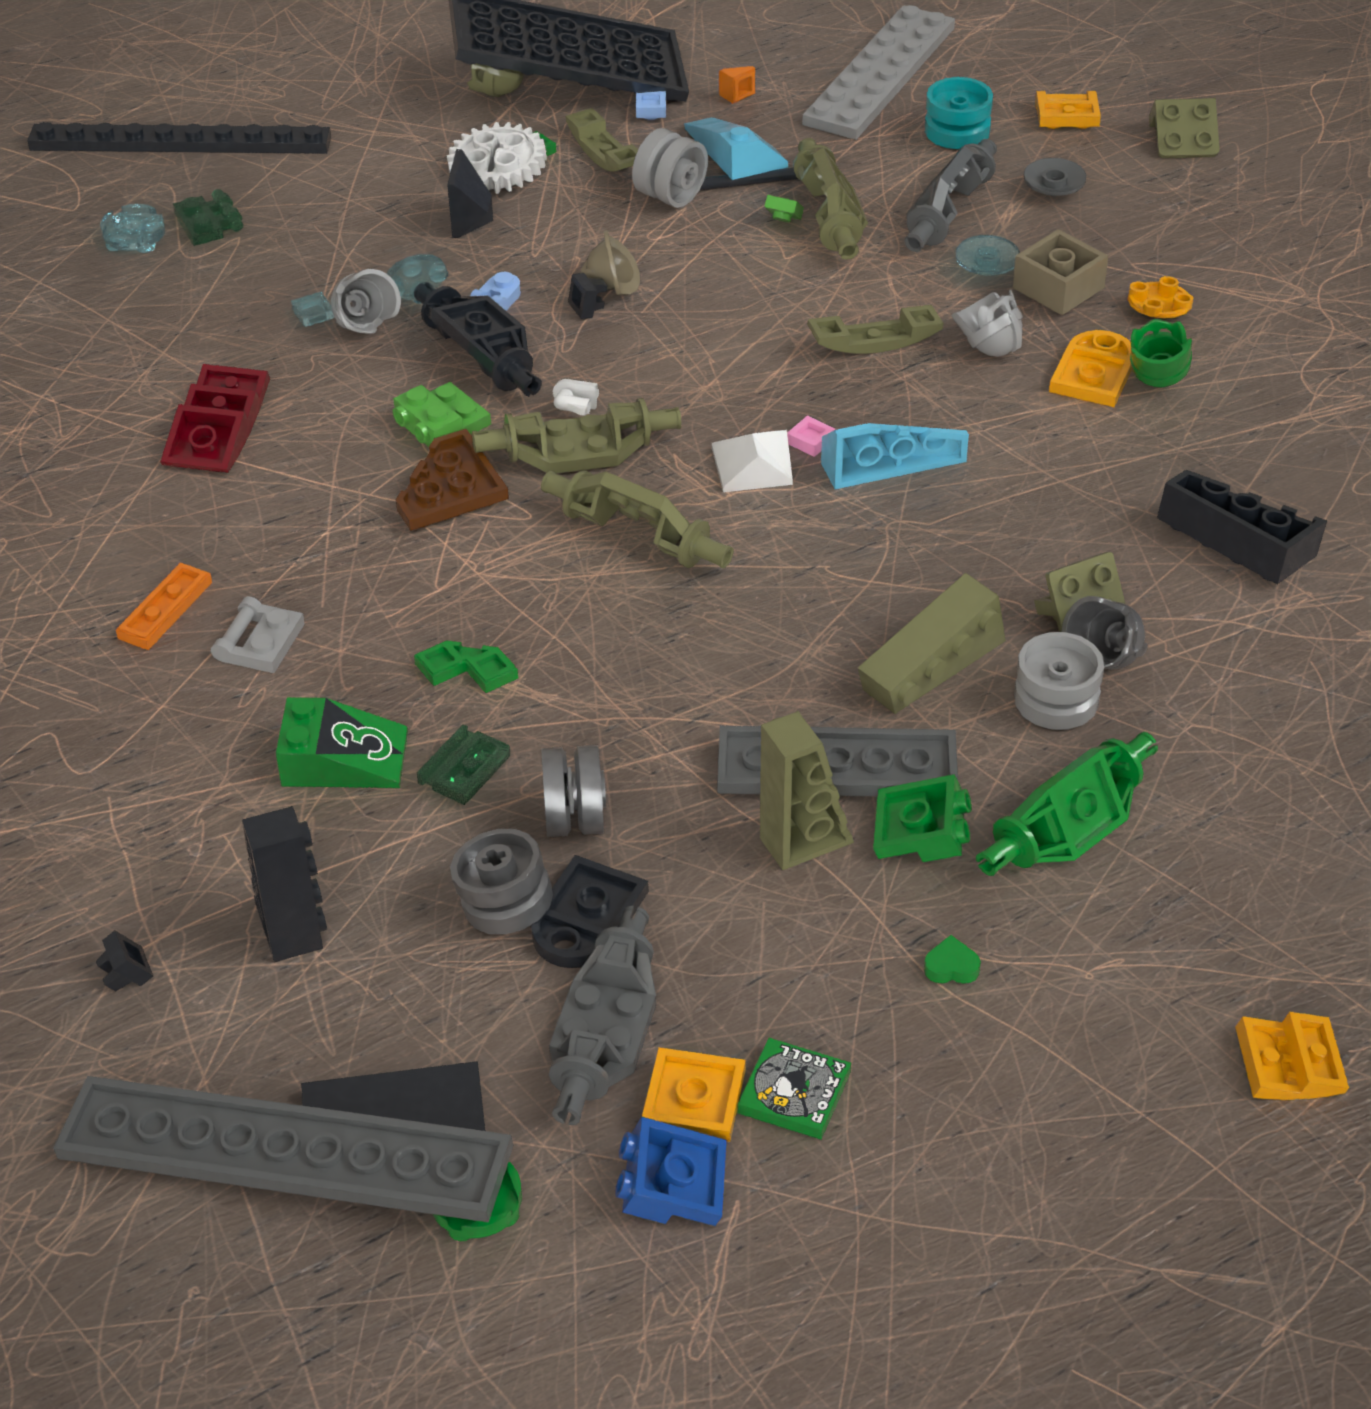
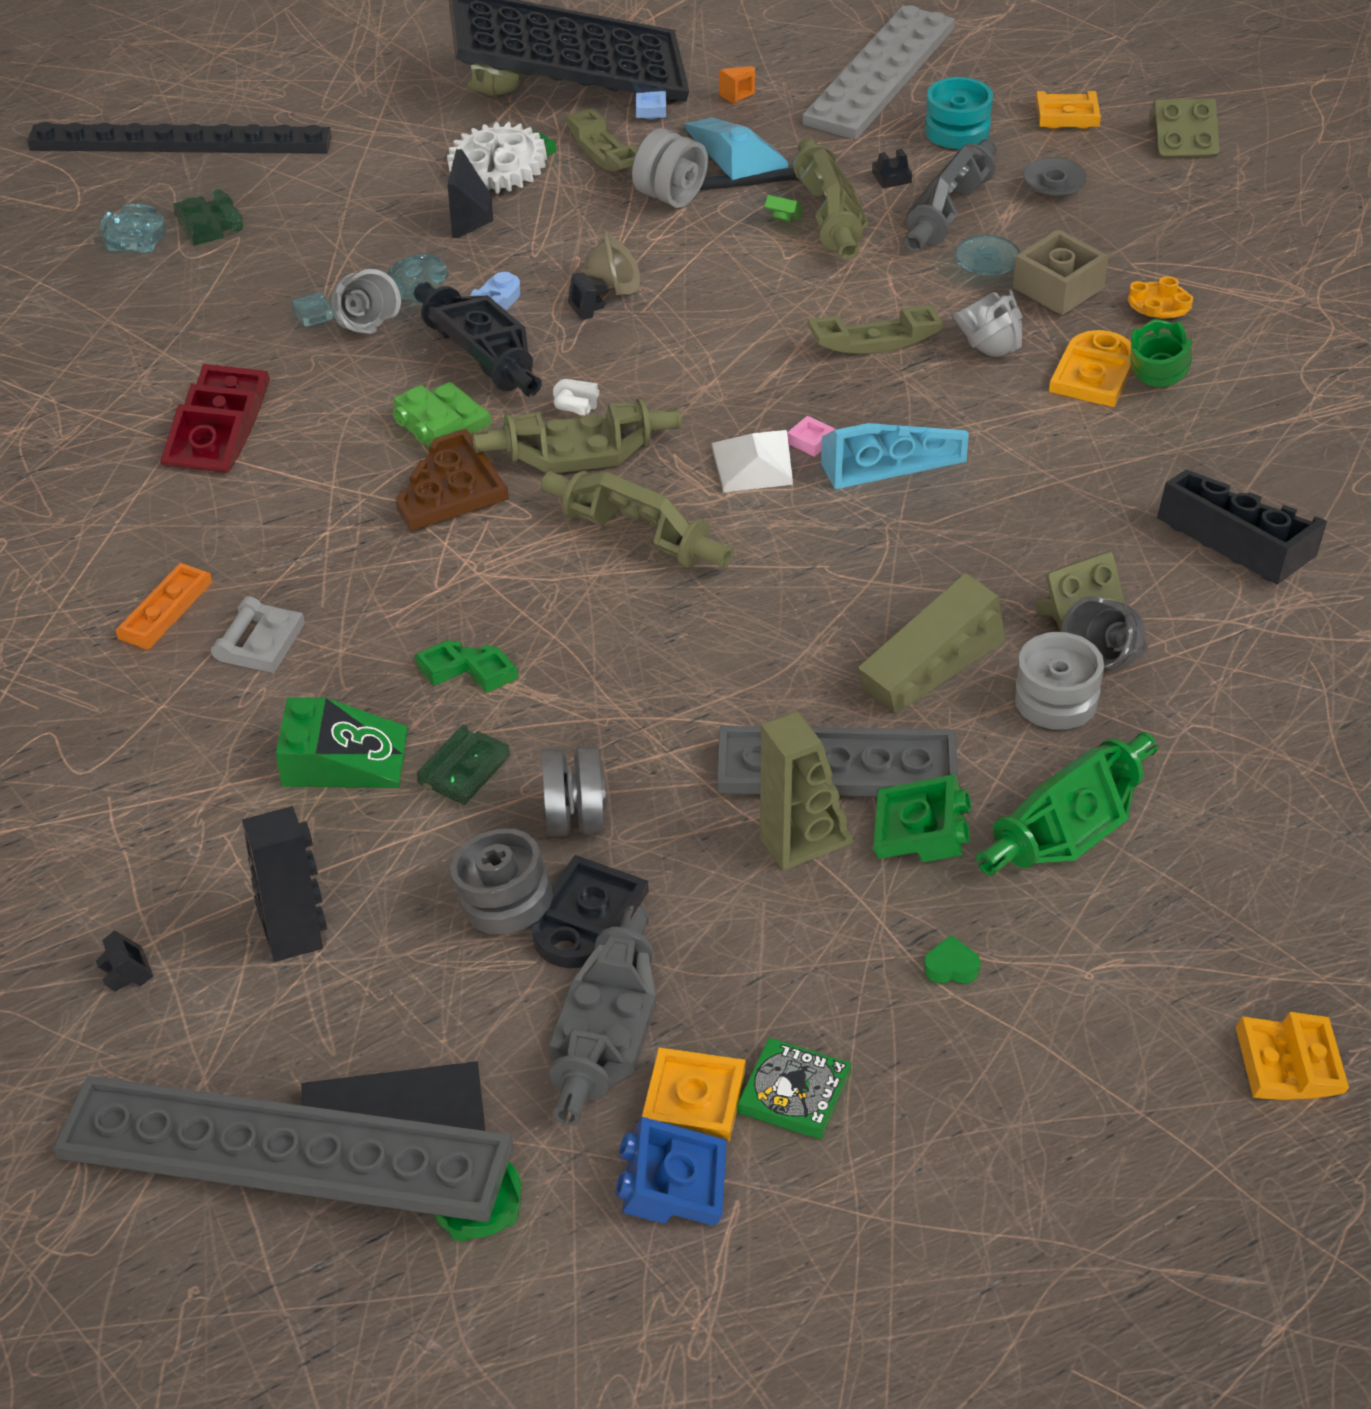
(892, 171): none -> black tile

